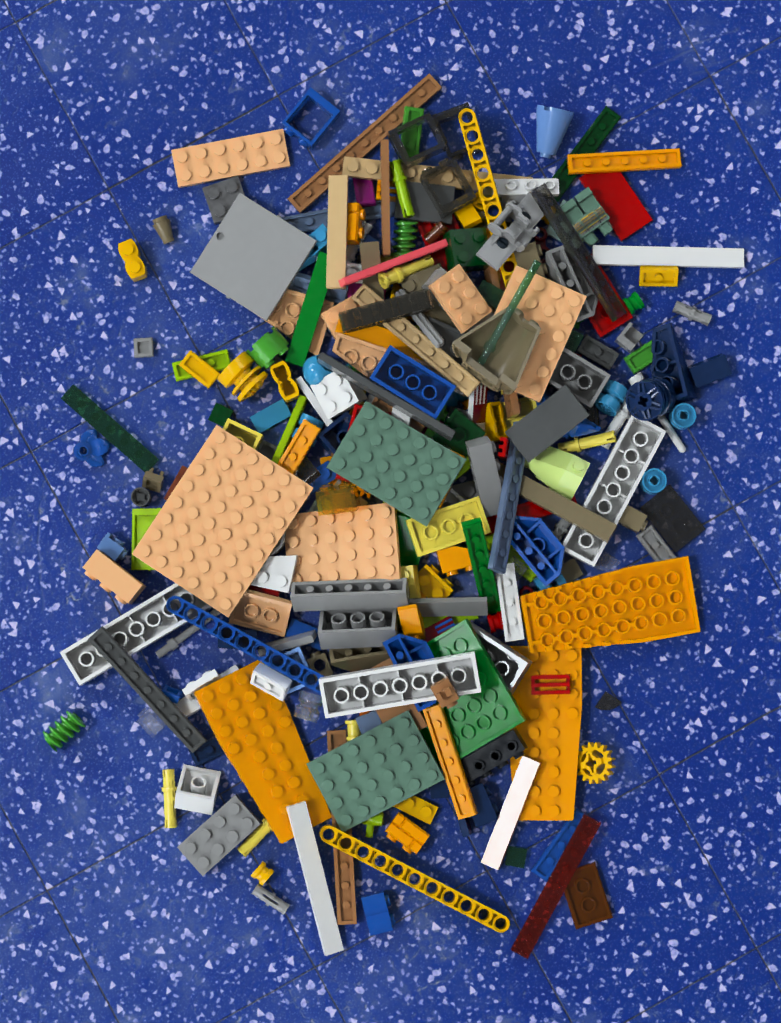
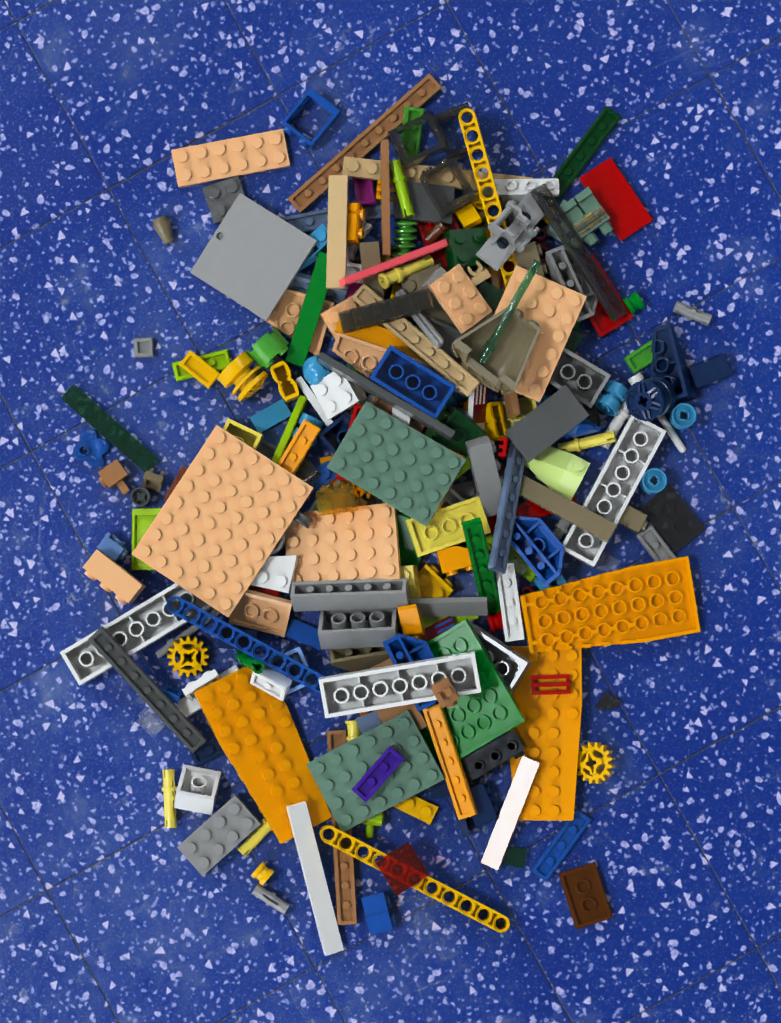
(63, 729): bright green piece -> none
(114, 475): none -> medium nougat brick
(133, 264): yellow brick -> none
(181, 661): none -> yellow gear
(220, 414): dark green tile -> none
(250, 662): none -> green pin
(290, 642): light grey tile -> none
(303, 519): none -> dark grey bush
(308, 706): clear wheel -> none
(327, 671): dark tan brick -> none
(378, 773): none -> dark purple plate
(402, 868): none -> clear red plate
(406, 833): light orange brick -> none
(479, 275): none -> tan tile
(551, 129): medium blue cone -> none
(555, 886): clear red tile -> none
(571, 570): dark tan tile -> none
(597, 352): dark grey plate -> none
(624, 161): light orange tile -> none
(628, 338): light grey panel -> none
(658, 276): yellow plate -> none
(668, 256): white tile -> none

